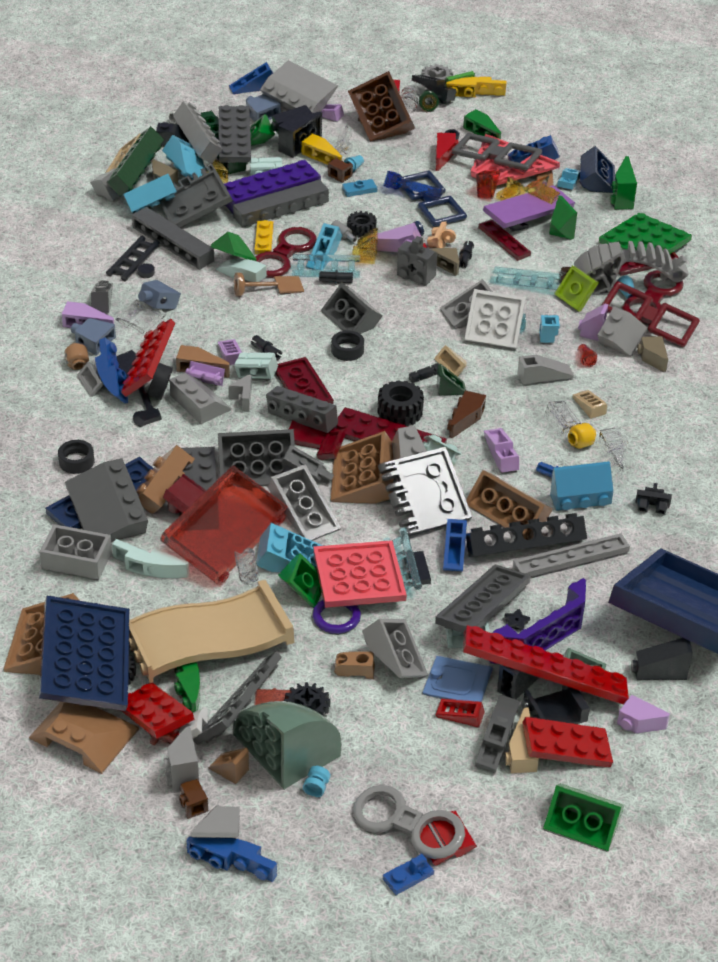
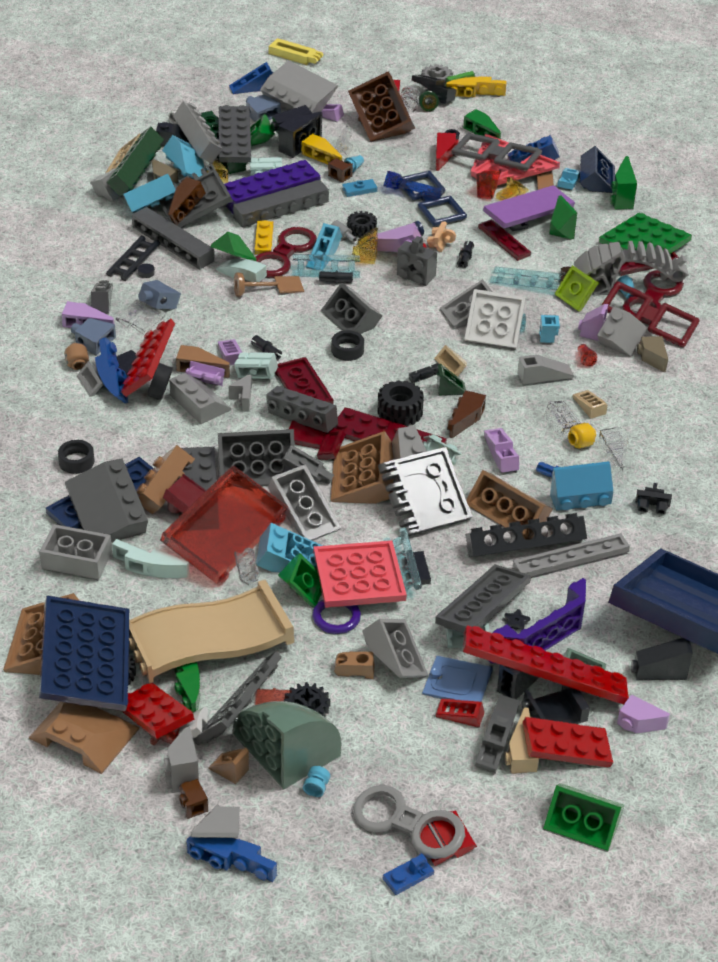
(149, 415): black piece -> none
(185, 198): none -> reddish brown slope
(294, 52): none -> light yellow hinge
(448, 259): dark tan slope -> none
(455, 545): blue slope -> none
(539, 189): clear yellow slope -> none

